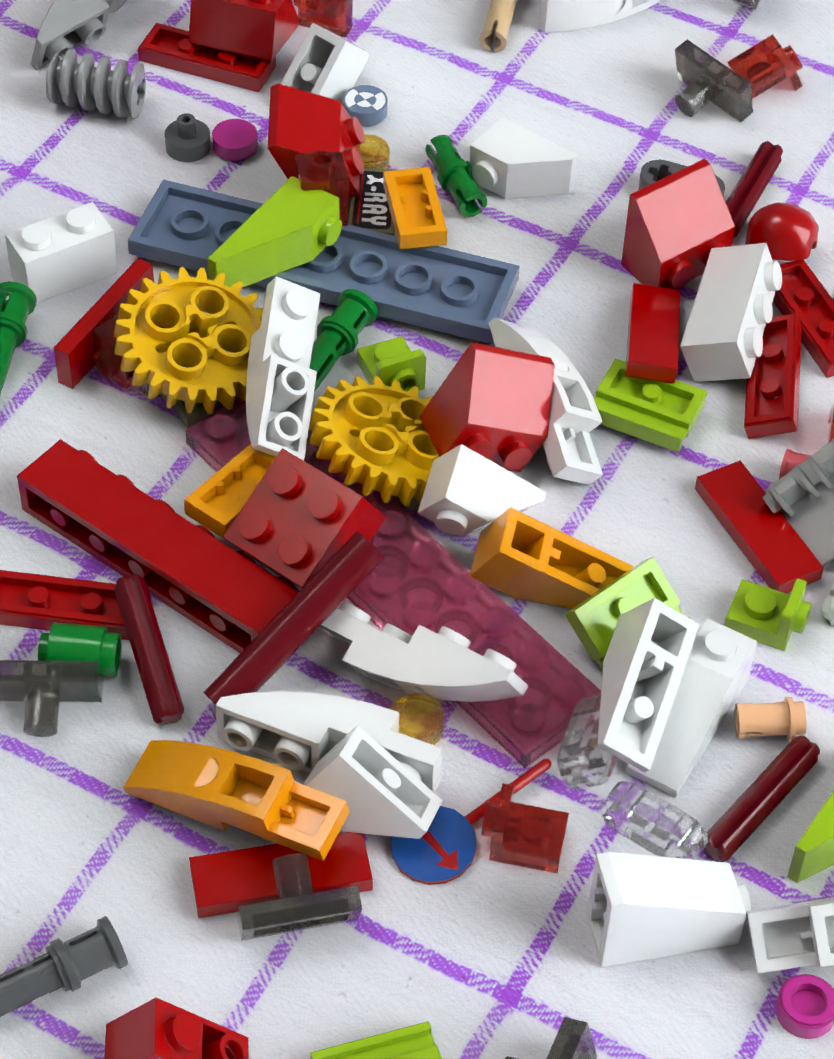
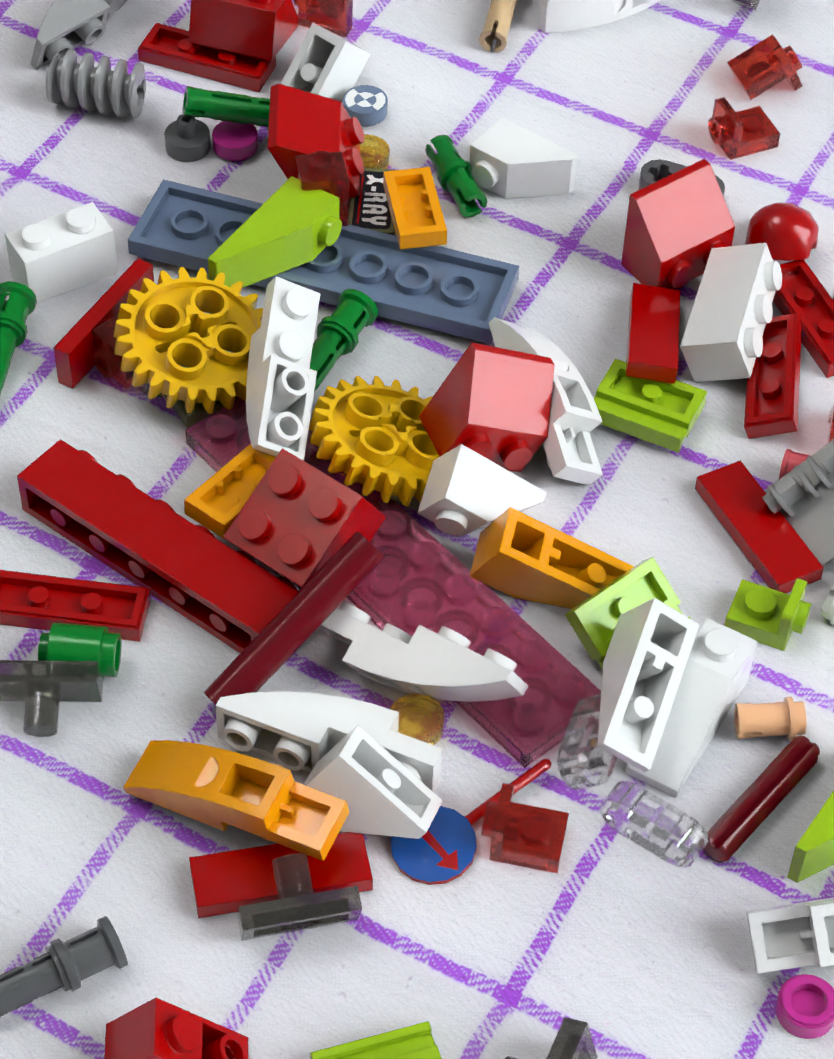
(149, 650): dark red axle -> none
(226, 107): none -> green pin
(392, 361): lime bracket -> none
(662, 907): white slope -> none
(708, 82): clear smoke tile -> none
(741, 131): none -> clear red bracket
(753, 183): dark red axle -> none

